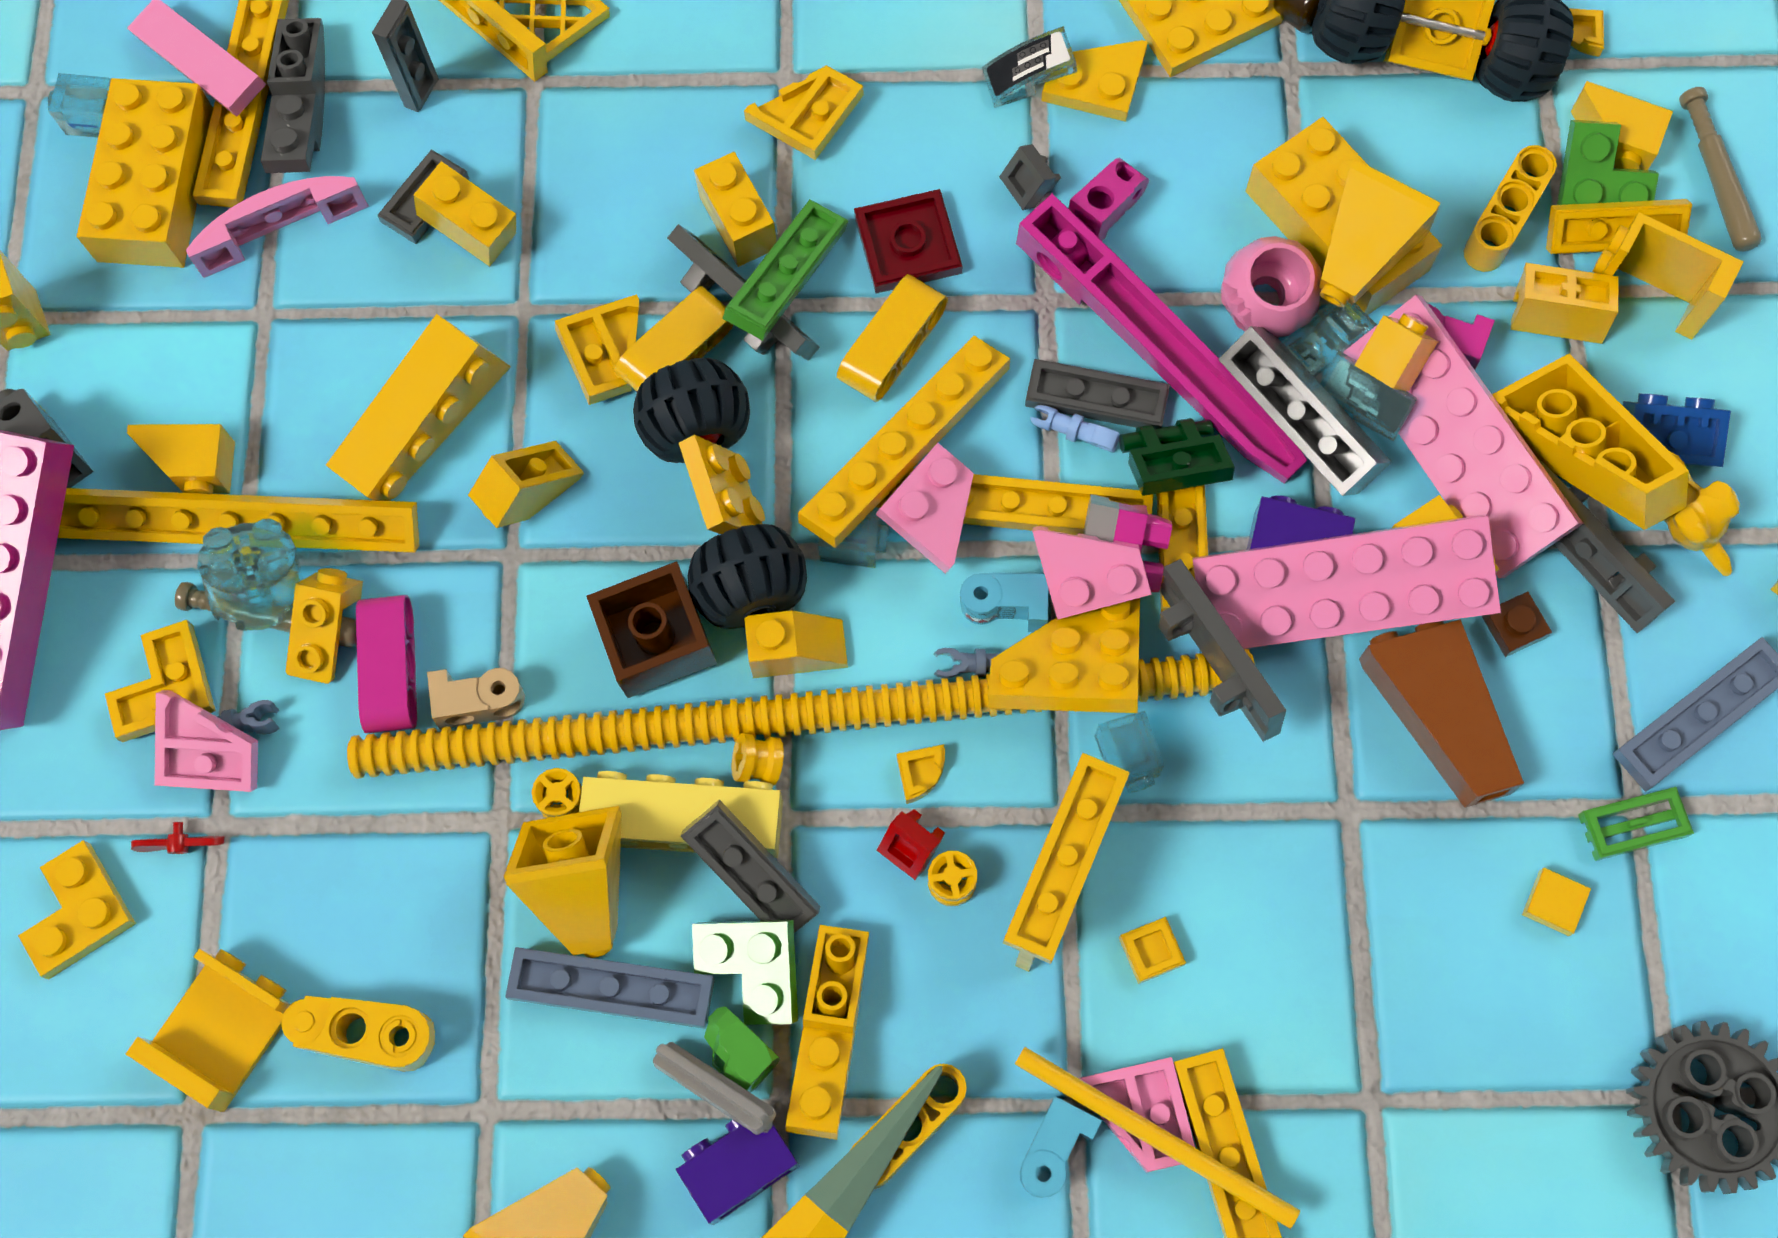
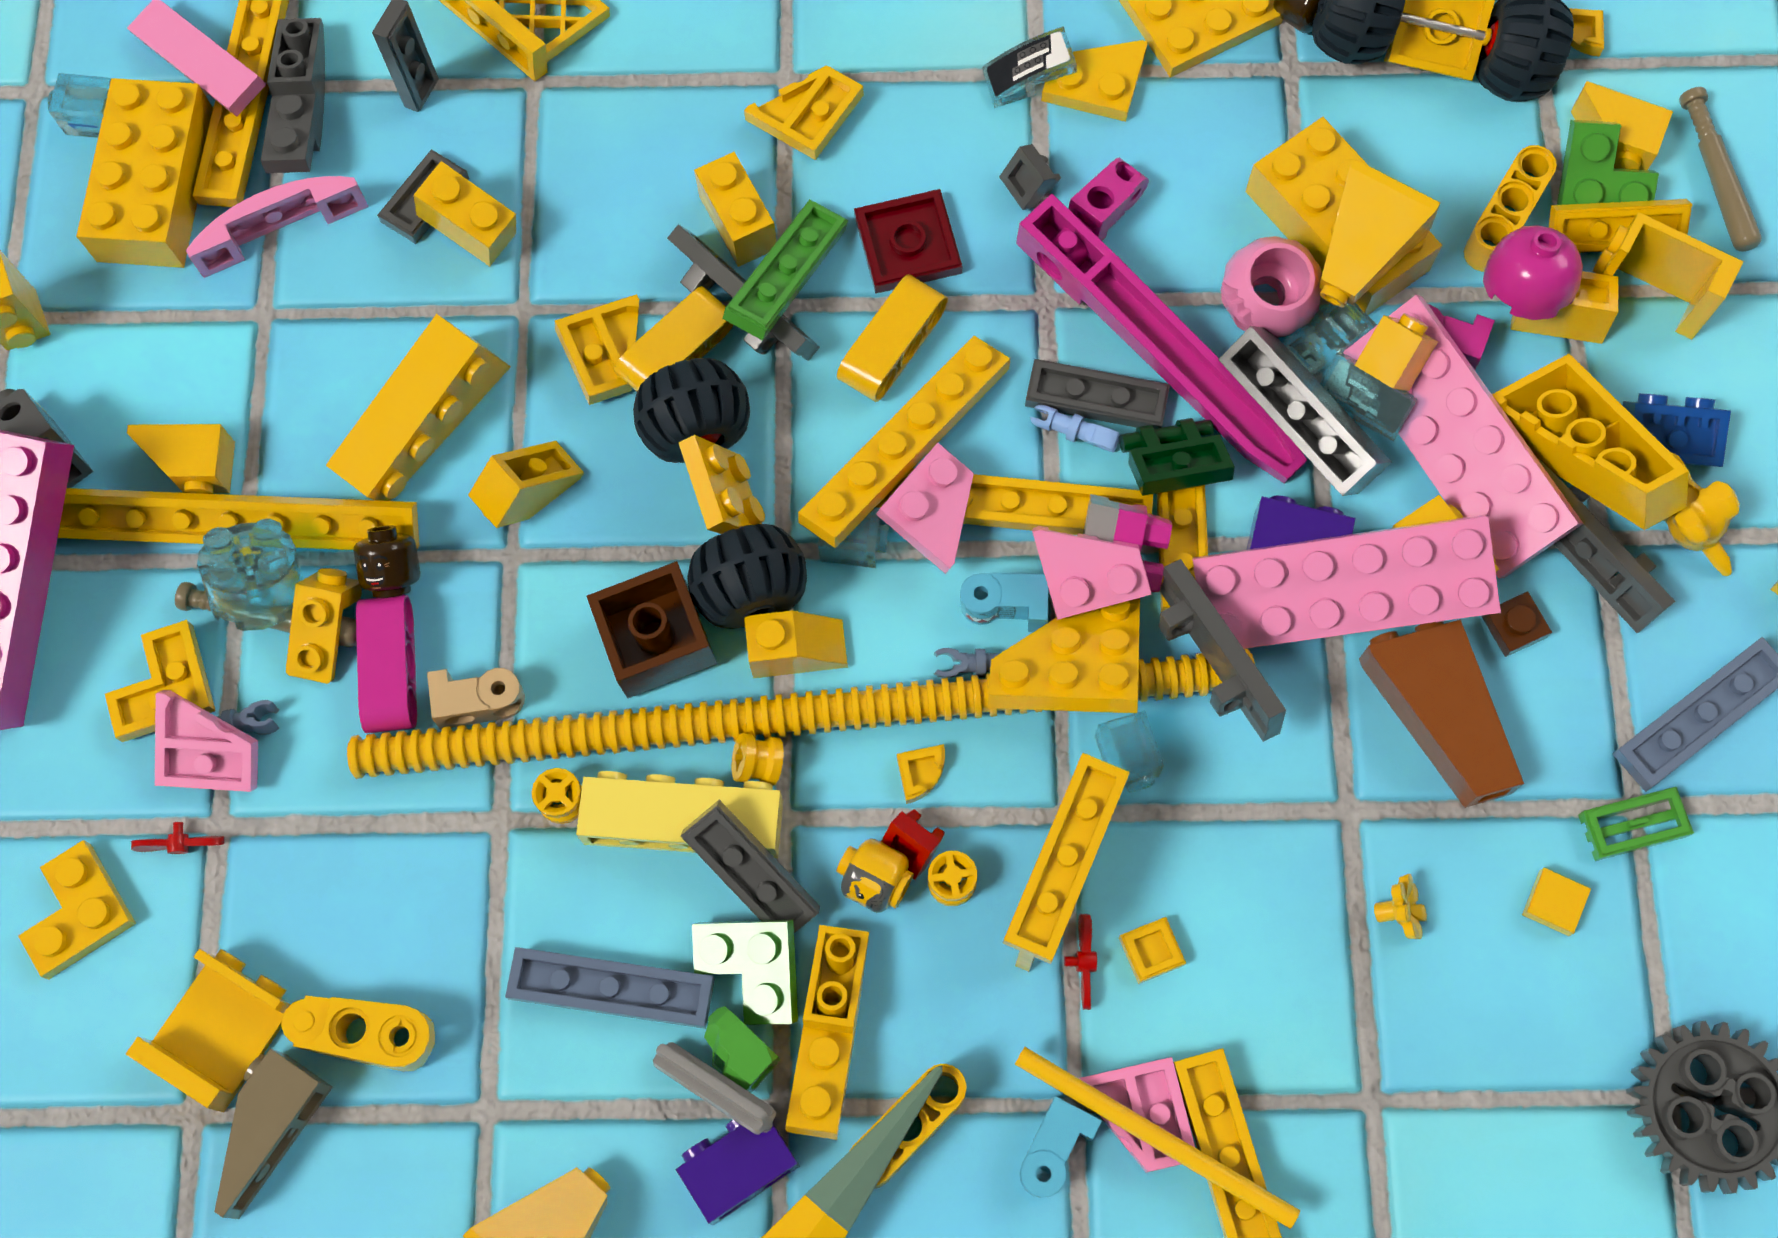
(266, 1121): none -> dark tan slope
(386, 562): none -> dark brown head
(570, 876): yellow slope -> none
(874, 875): none -> yellow head
(1085, 959): none -> red piece
(1403, 908): none -> yellow plant
(1534, 272): none -> dark pink cylinder

